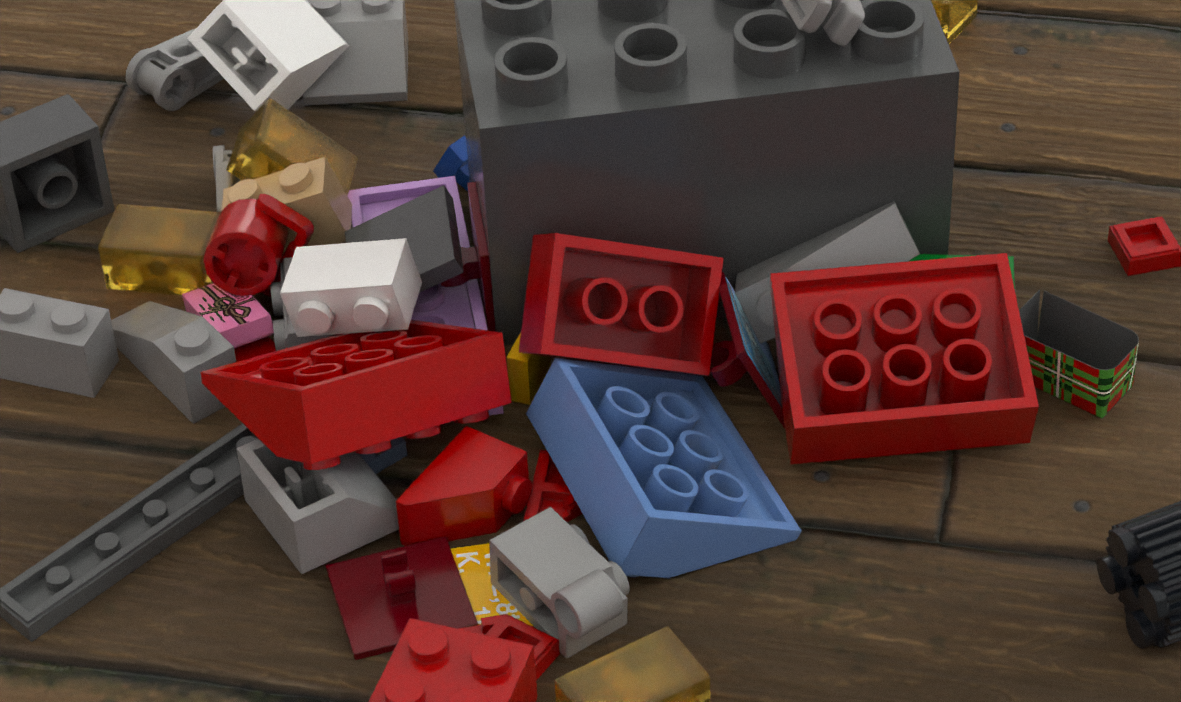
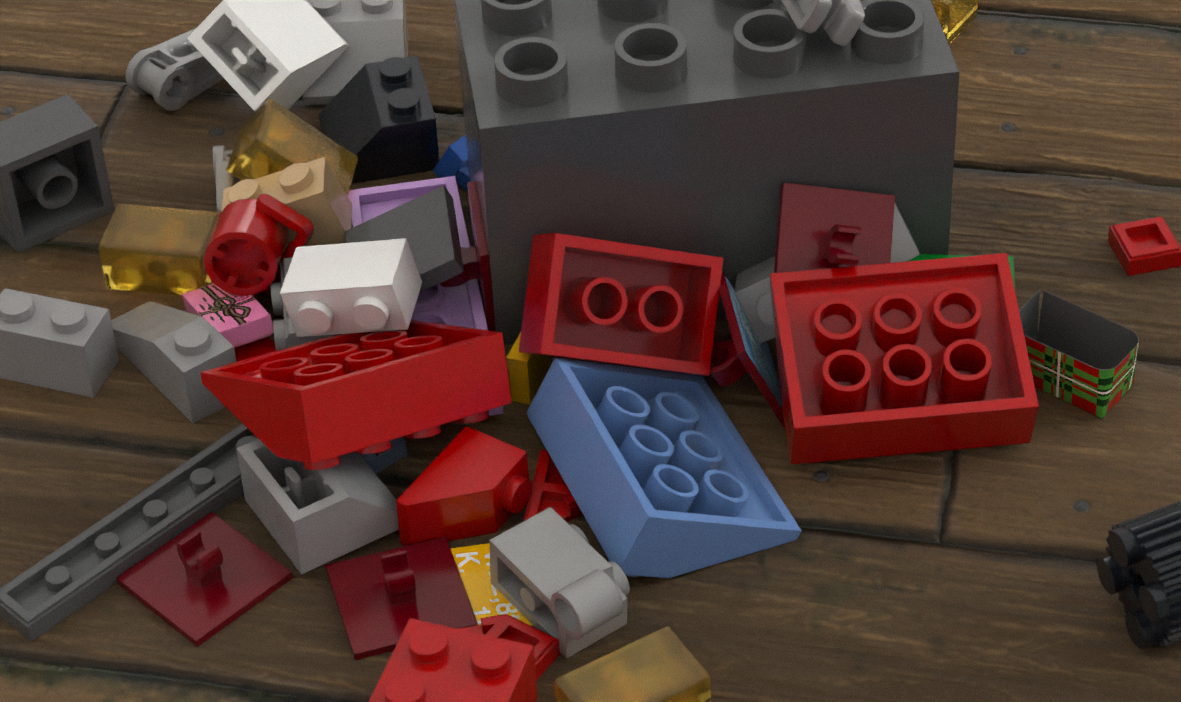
(204, 578): none -> dark red piece
(385, 120): none -> black slope
(832, 228): none -> dark red piece

